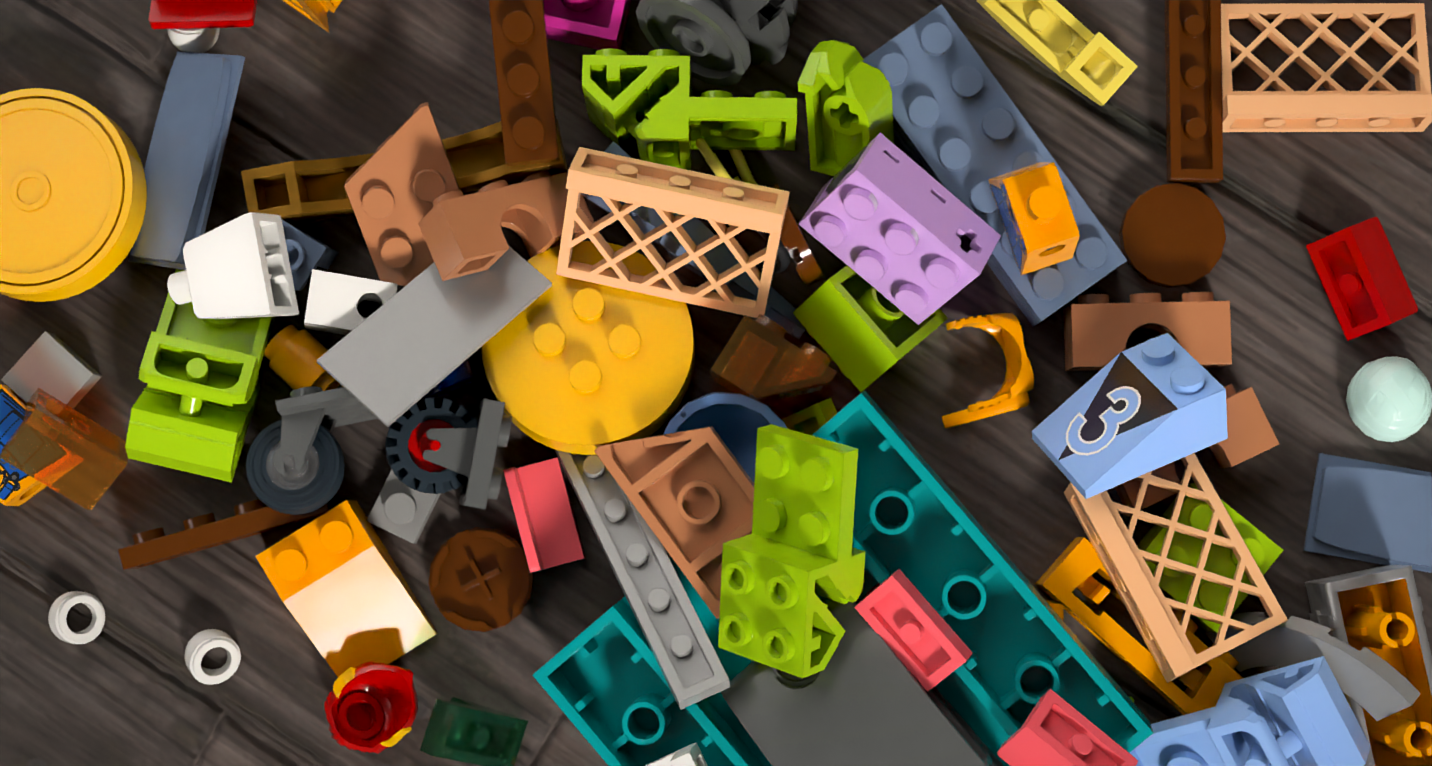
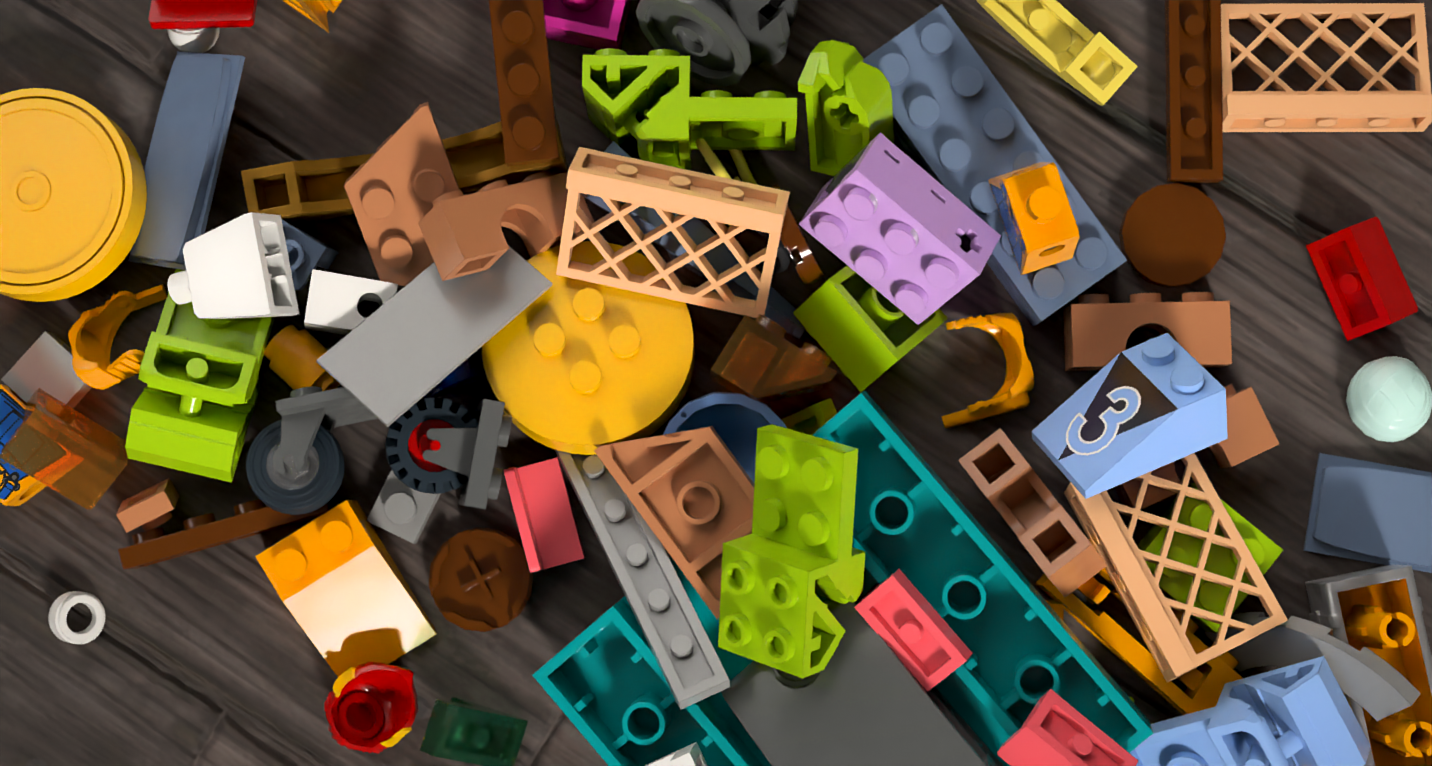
(93, 338): none -> light orange helmet
(148, 507): none -> nougat plate
(203, 642): white piece -> none
(1032, 513): none -> nougat arch

